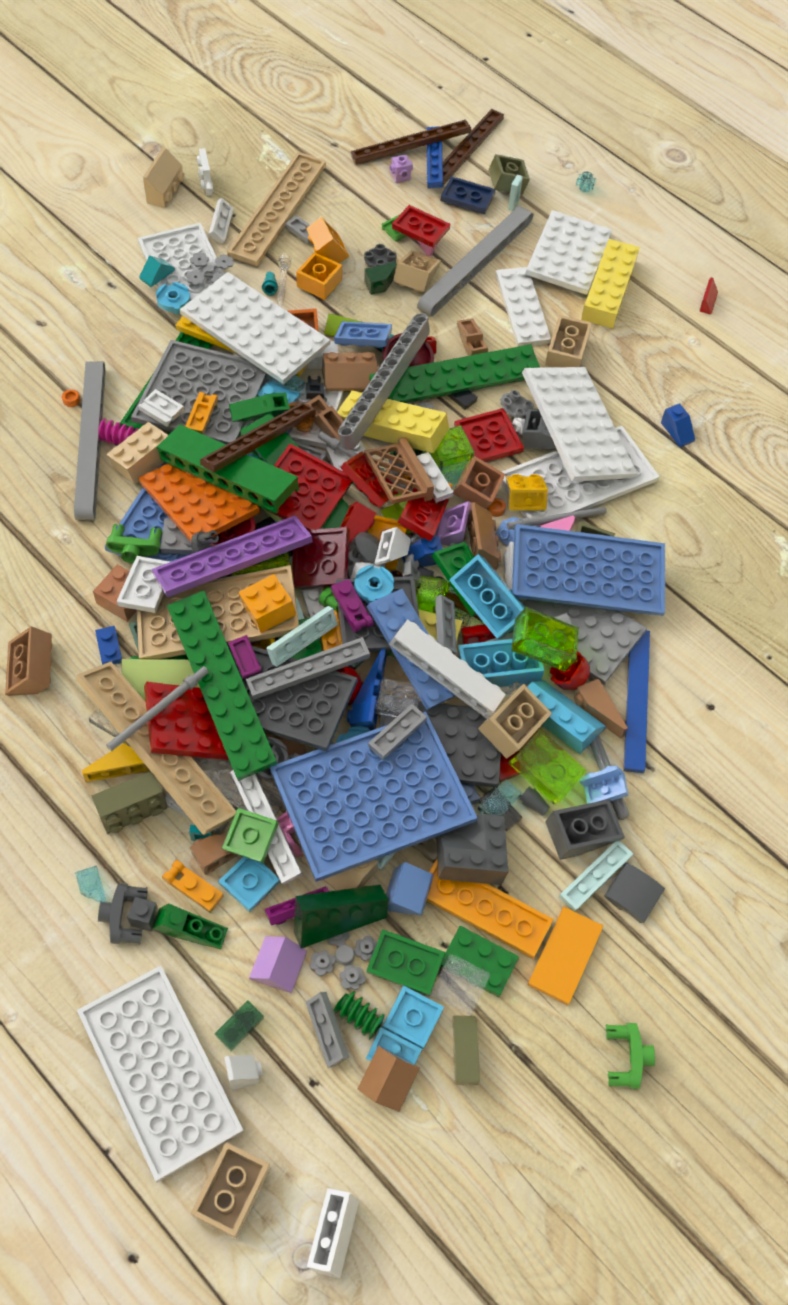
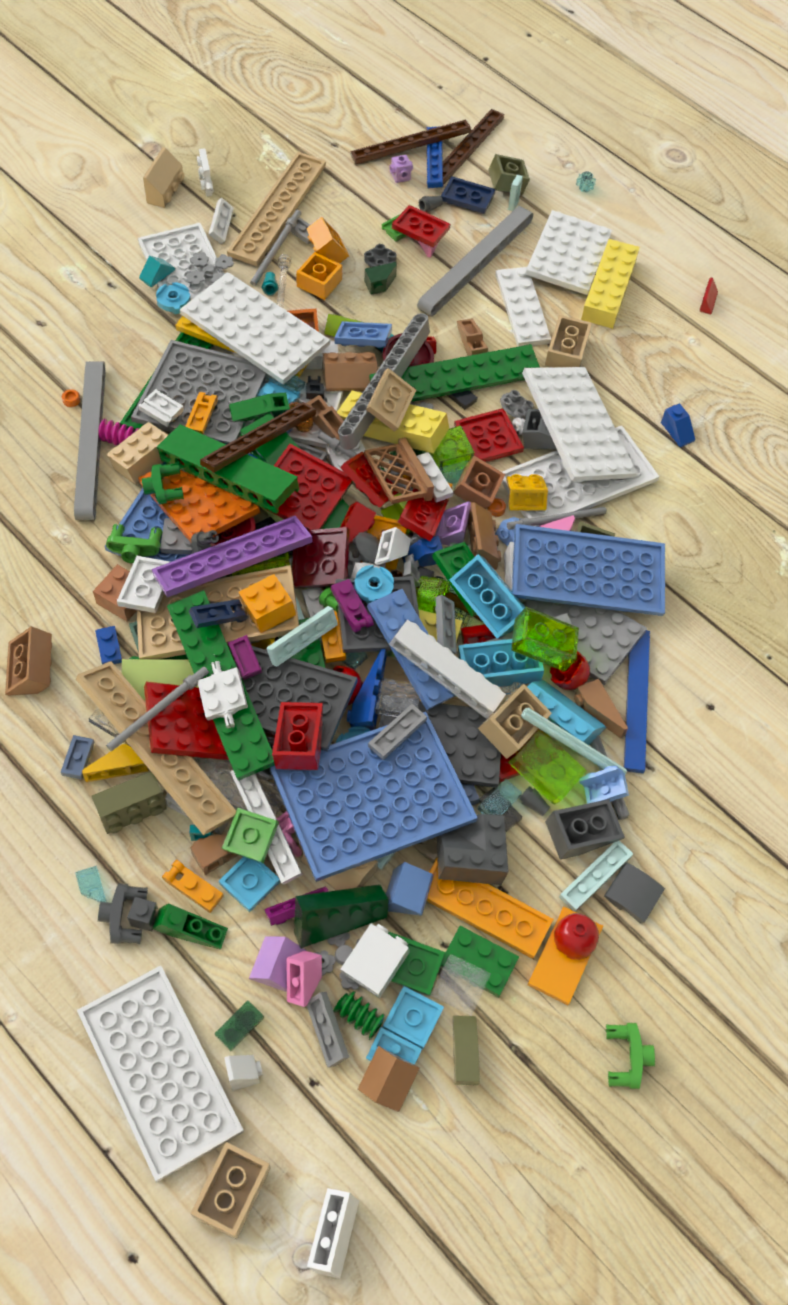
(77, 757): none -> sand blue plate
(154, 484): none -> green connector
(217, 613): none -> dark blue plate
(222, 694): none -> white plate
(290, 225): none -> light grey bar
(298, 736): none -> red slope
(303, 976): none -> bright pink slope
(308, 668): light grey plate -> none
(375, 959): none -> white brick
(391, 399): none -> tan plate
(416, 271): tan slope -> none
(429, 203): none -> dark grey cone
(568, 739): none -> light aqua axle
(576, 936): none -> red cylinder

